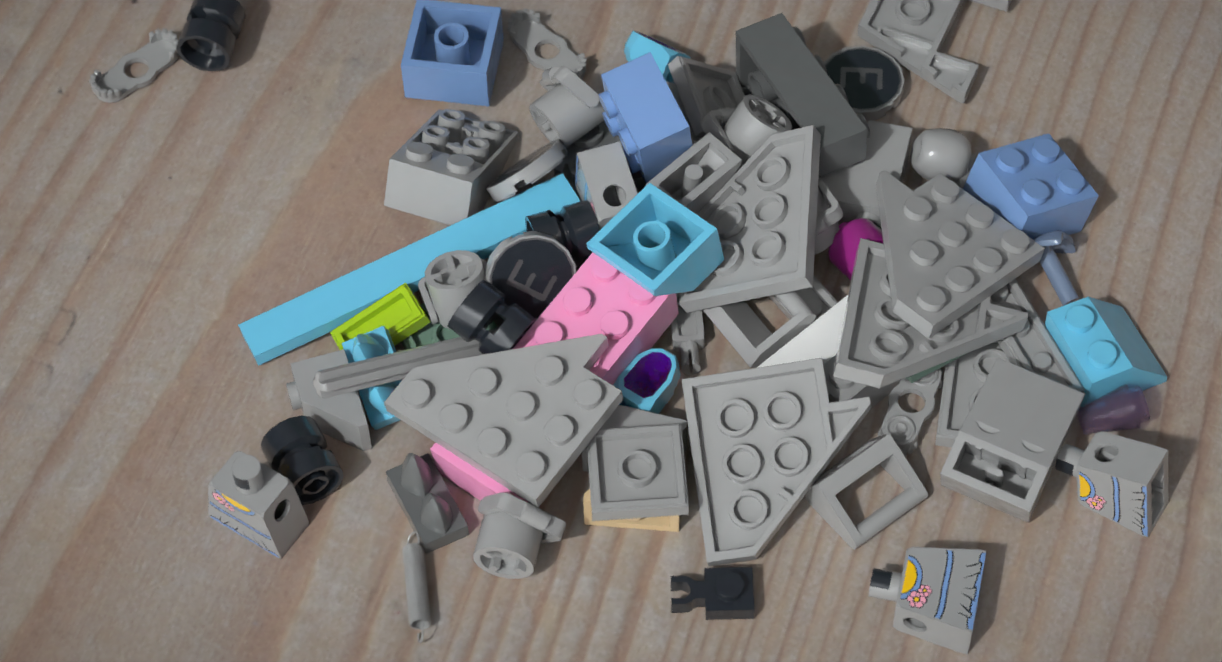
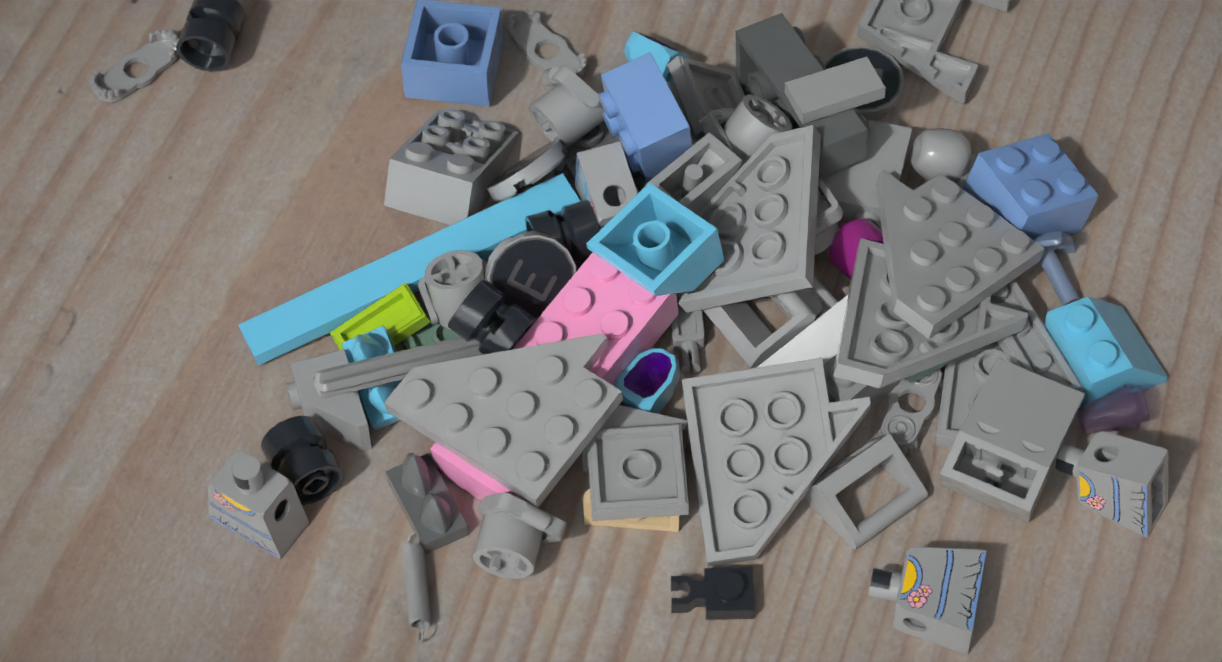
(834, 90): none -> light grey tile

